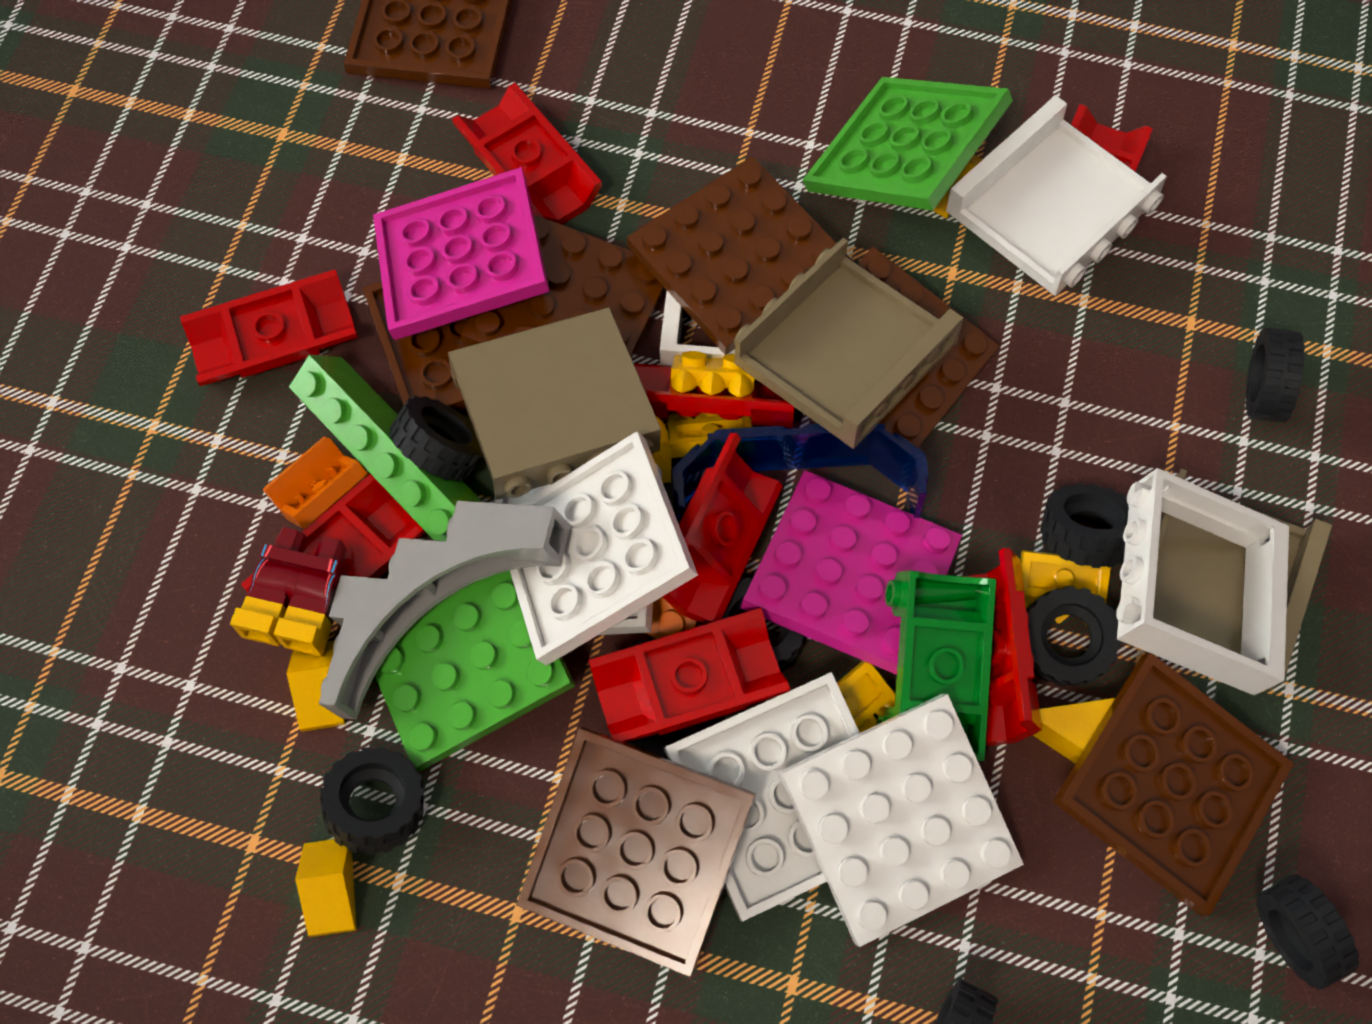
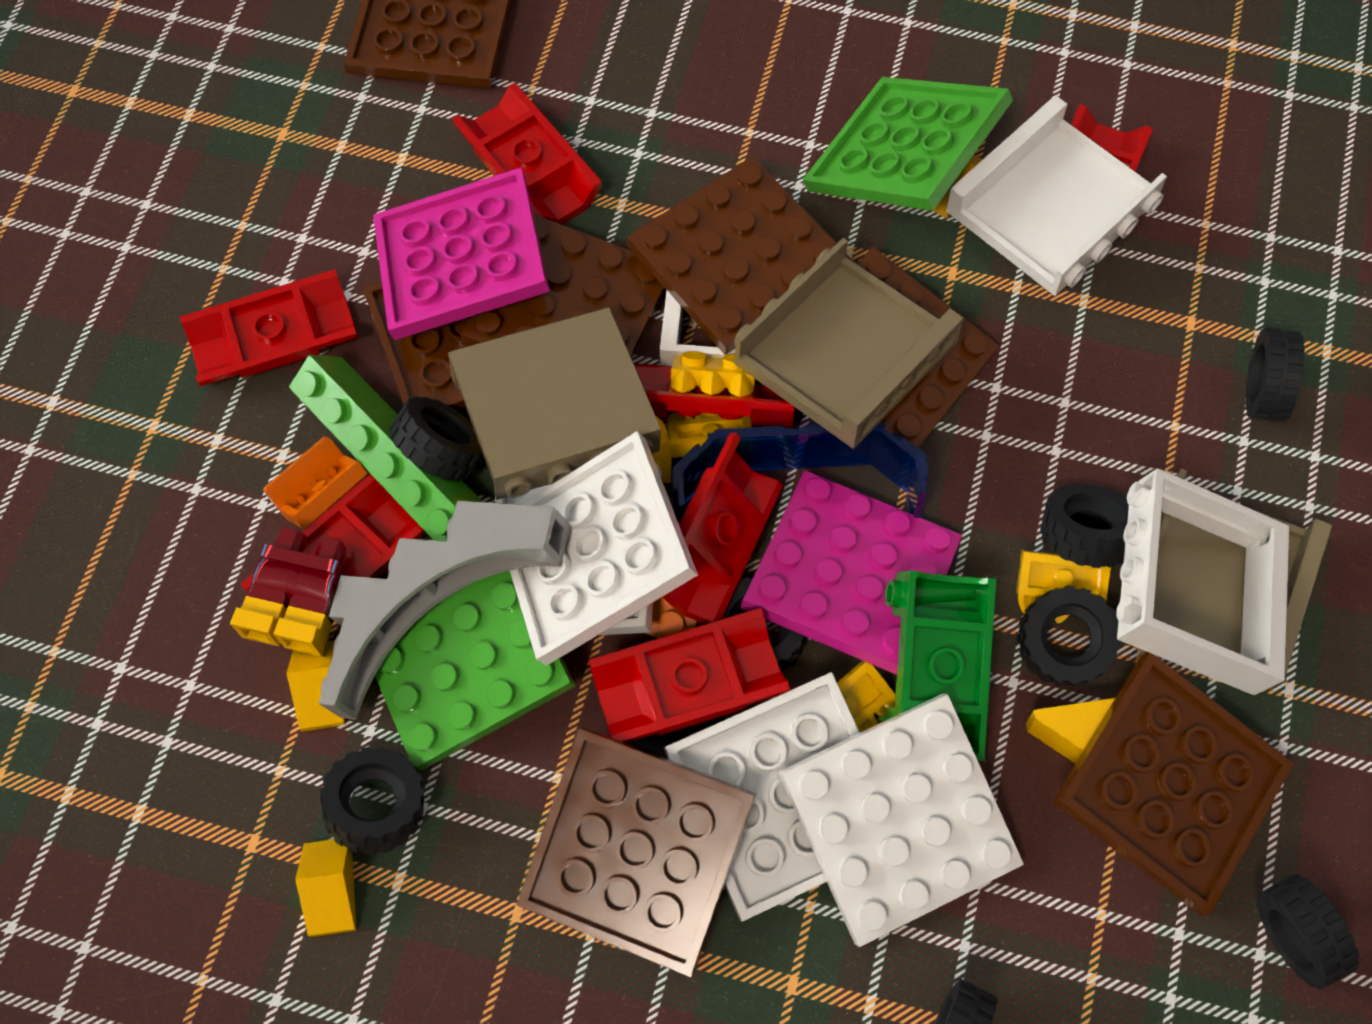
(1012, 694): red piece -> none

